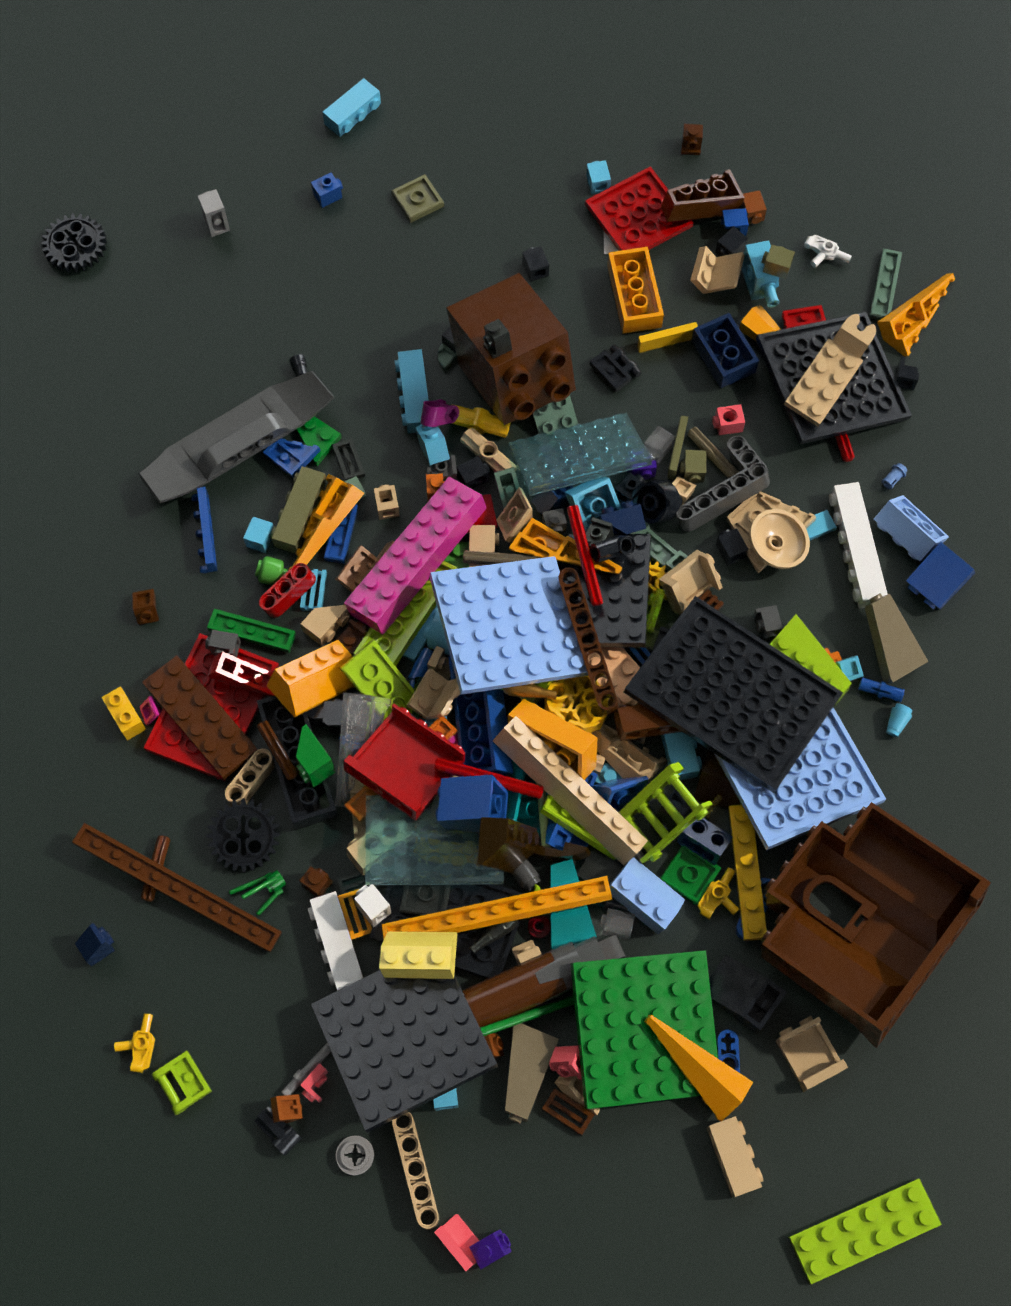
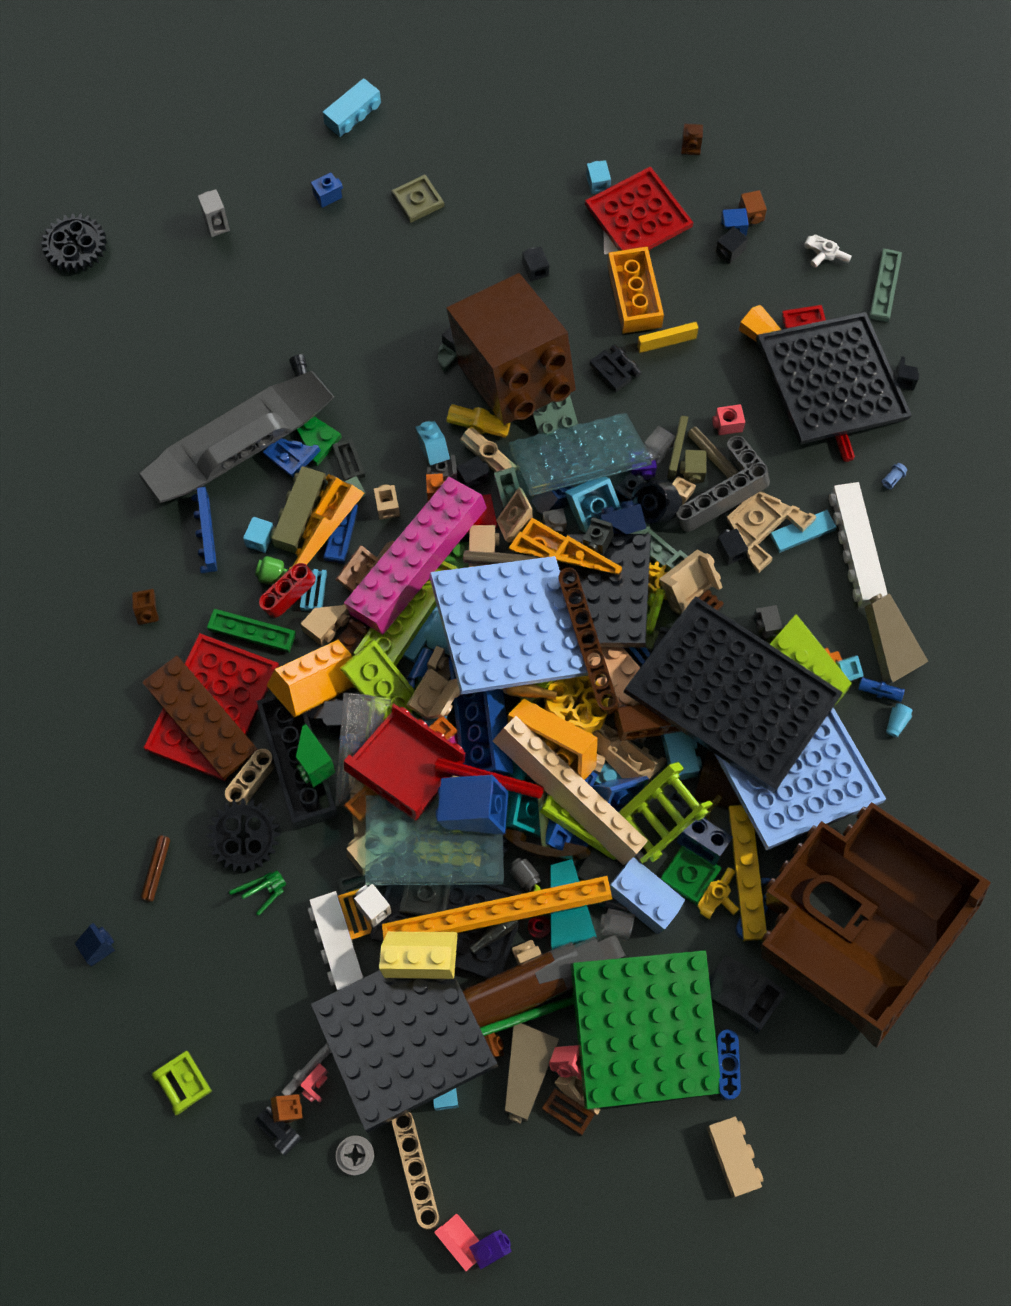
(123, 713): yellow brick -> none
(141, 1046): yellow piece -> none
(150, 710): dark pink slope -> none
(177, 887): reddish brown plate -> none
(223, 642): dark grey brick -> none
(240, 674): red slope -> none
(277, 750): reddish brown axle -> none
(316, 881): reddish brown brick -> none
(413, 386): medium azure brick -> none
(438, 413): magenta piece -> none
(496, 339): pearl dark grey brick -> none
(505, 843): dark brown slope -> none
(585, 555): red axle -> none
(612, 548): black piece -> none
(703, 198): reddish brown wedge -> none
(714, 272): tan bracket -> none
(715, 1081): light orange wedge -> none
(724, 350): dark blue brick -> none
(759, 283): medium azure brick -> none
(777, 261): olive brick -> none
(785, 532): tan dish -> none
(810, 1053): tan panel -> none
(830, 371): tan hinge -> none
(864, 1231): lime plate -> none
(904, 324): light orange wedge -> none
(910, 527): light blue slope -> none
(940, 576): blue slope -> none

